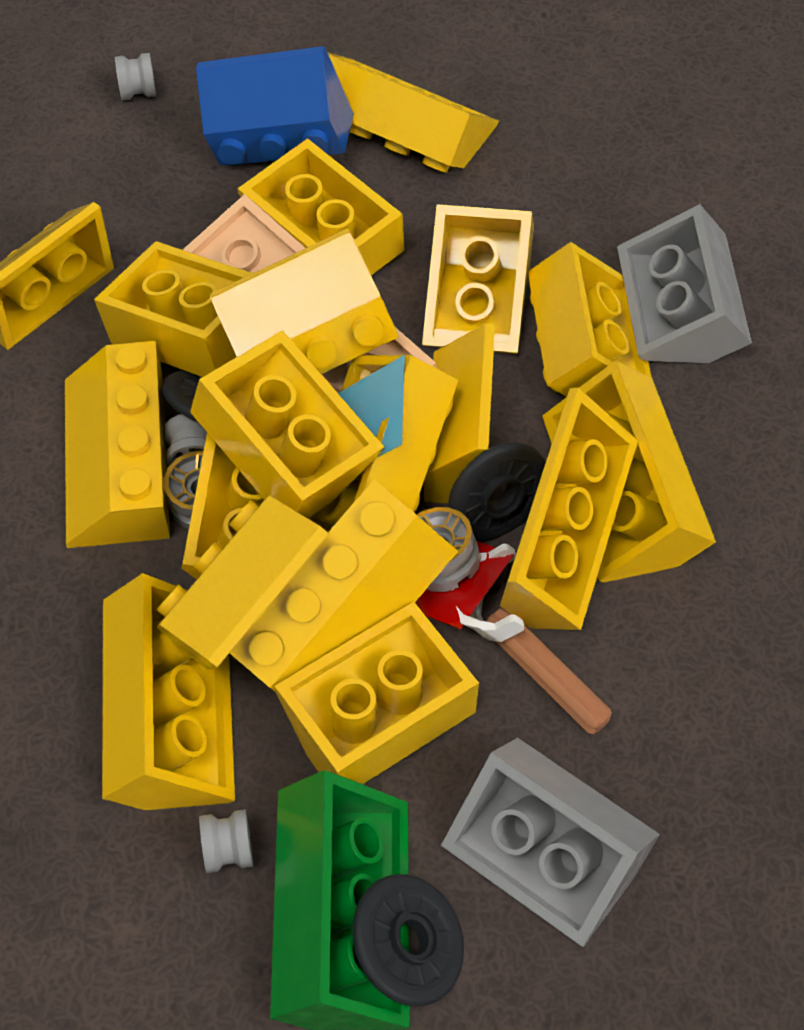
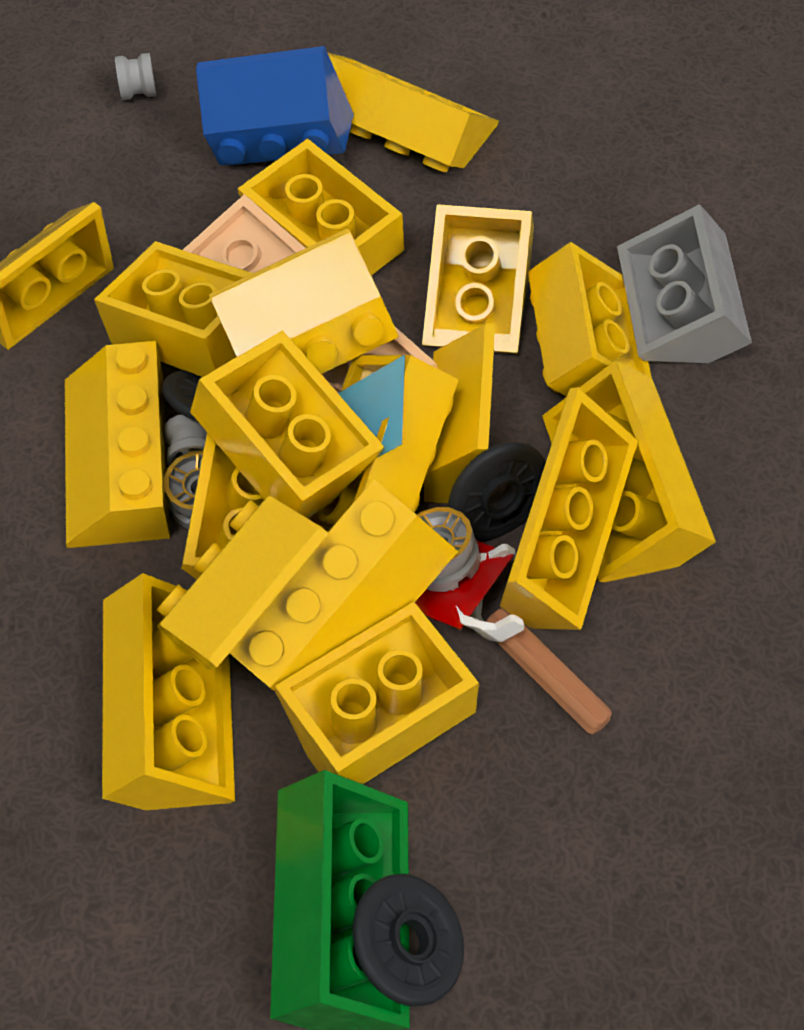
(225, 841): light grey wheel -> none
(549, 839): light grey slope -> none

